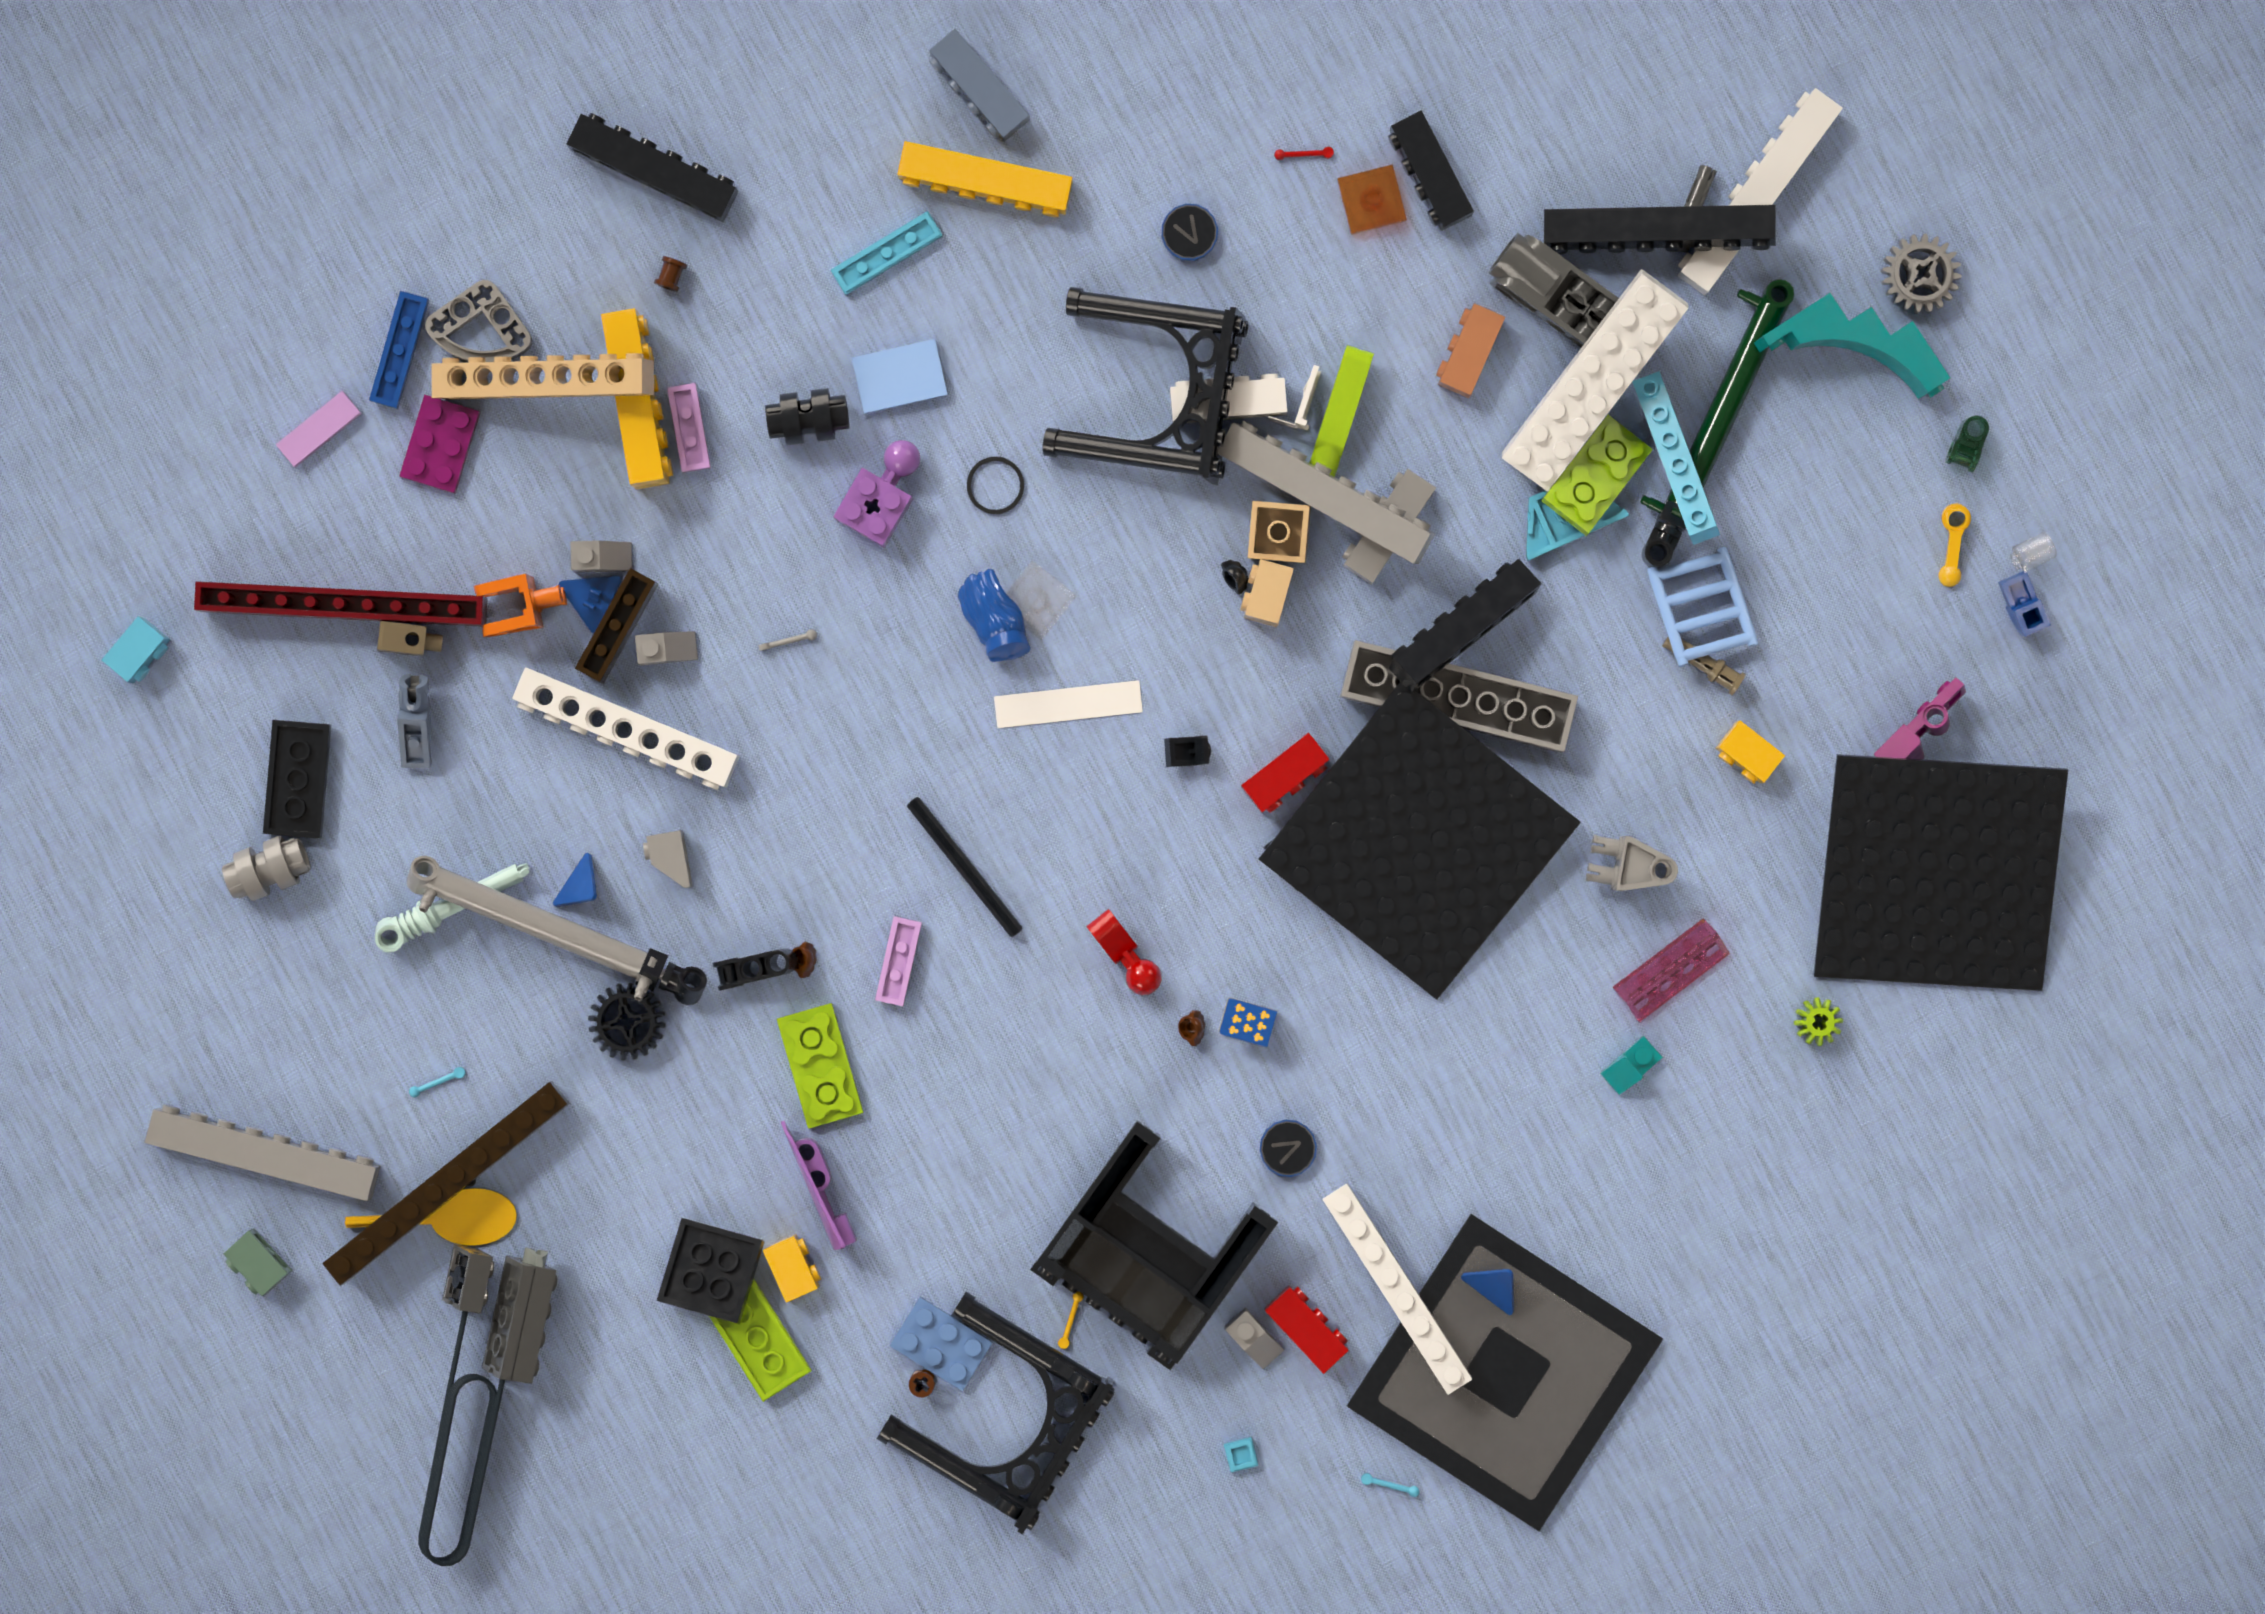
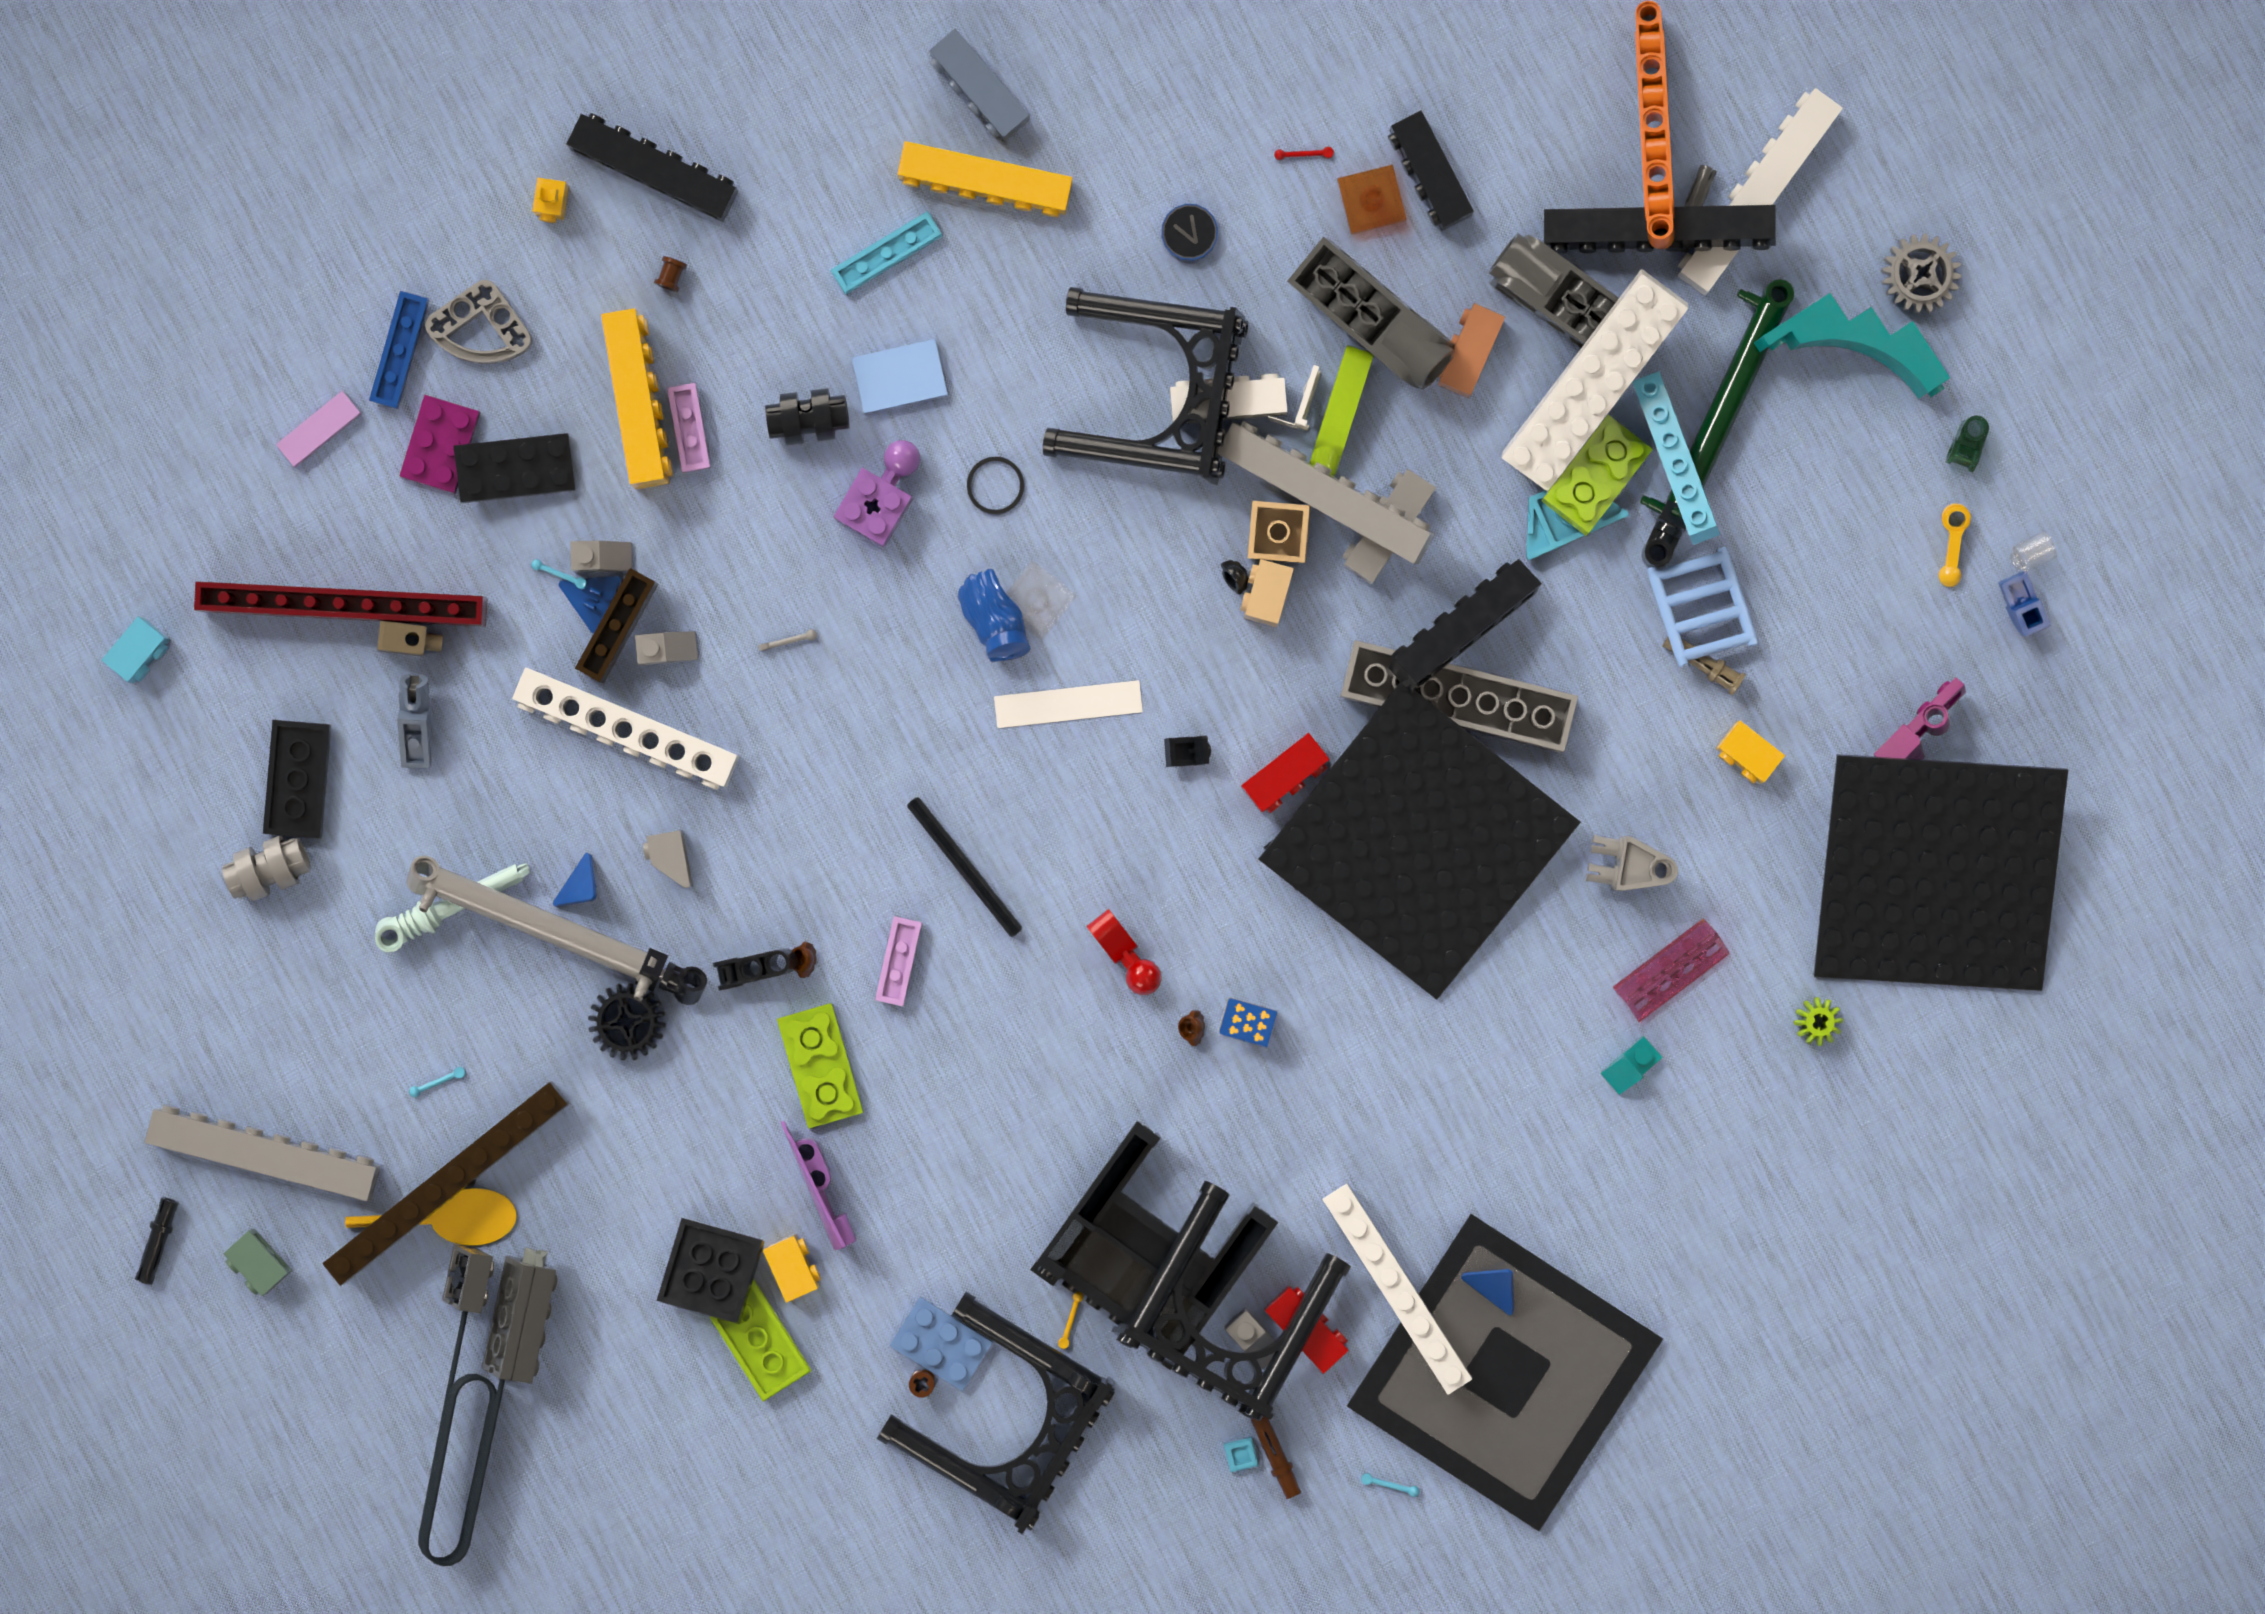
(154, 1248): none -> black pin
(514, 468): none -> black plate
(534, 599): orange piece -> none
(550, 199): none -> yellow brick
(581, 583): none -> medium azure hinge
(637, 377): tan brick -> none
(1169, 1280): none -> black arch
(1281, 1467): none -> reddish brown pin
(1288, 1148): black tile -> none
(1373, 315): none -> dark grey brick
(1654, 141): none -> orange beam

